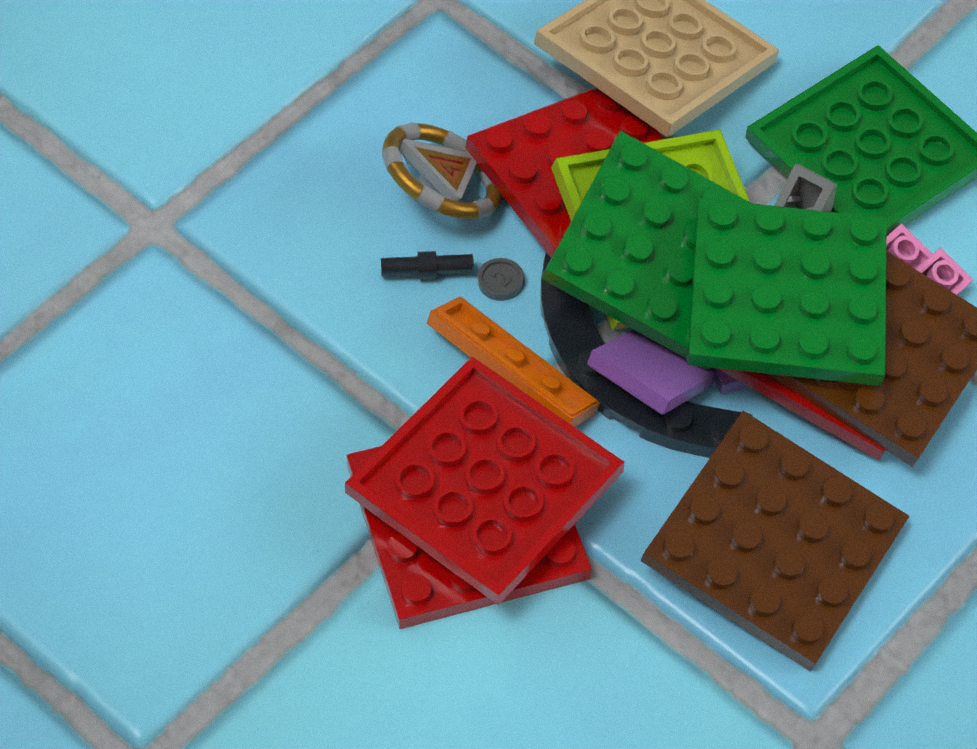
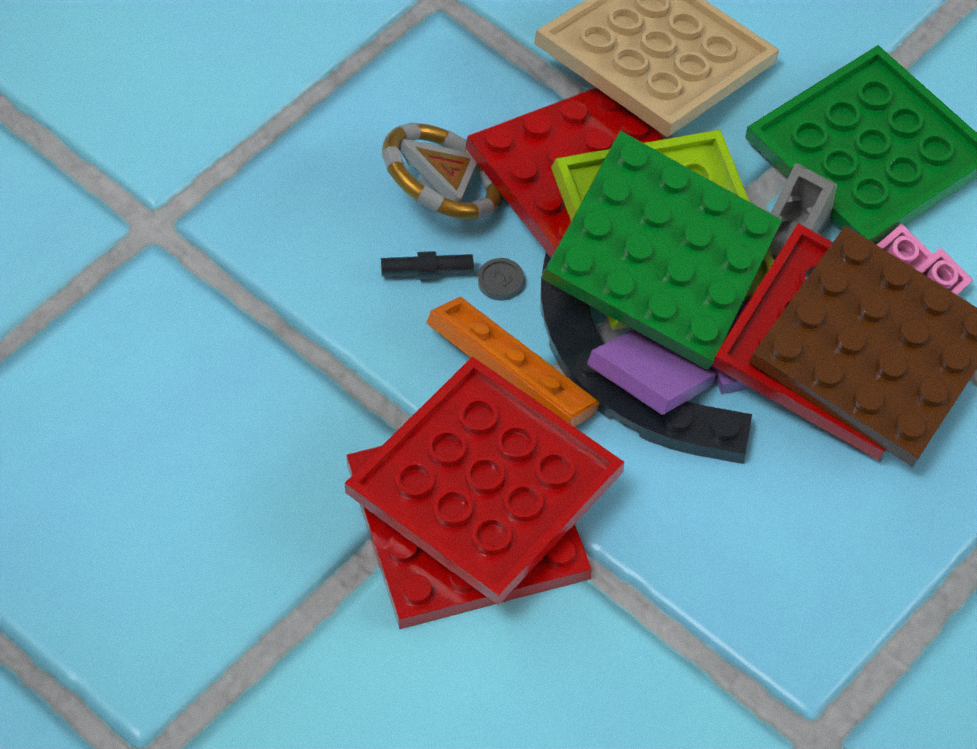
(775, 540): reddish brown plate -> none
(788, 292): green plate -> none

